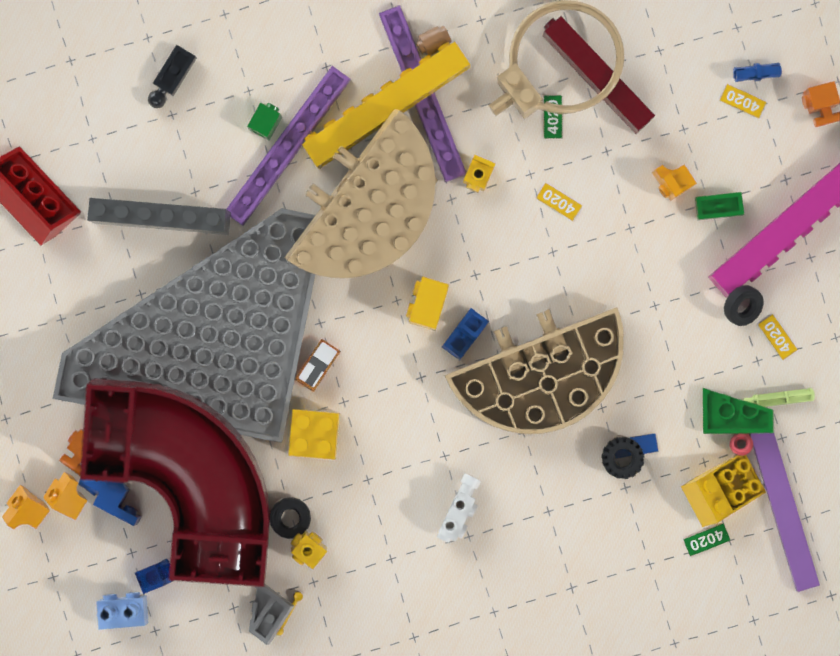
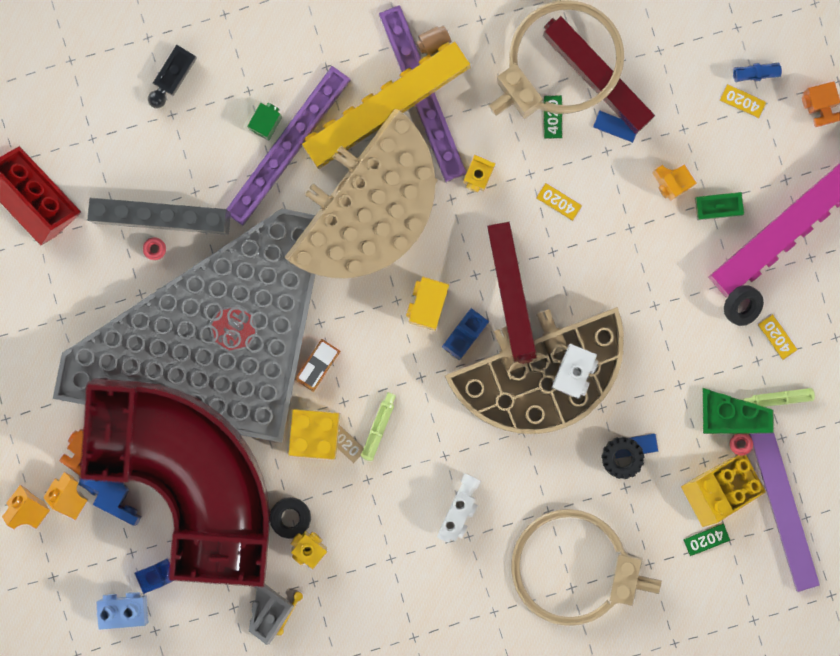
(148, 245): none -> coral plate
(233, 328): none -> clear piece
(348, 445): none -> tan sticker
(378, 427): none -> yellowish green piece
(512, 293): none -> dark red brick
(574, 371): none -> white brick
(613, 126): none -> blue sticker
(625, 579): none -> tan brick

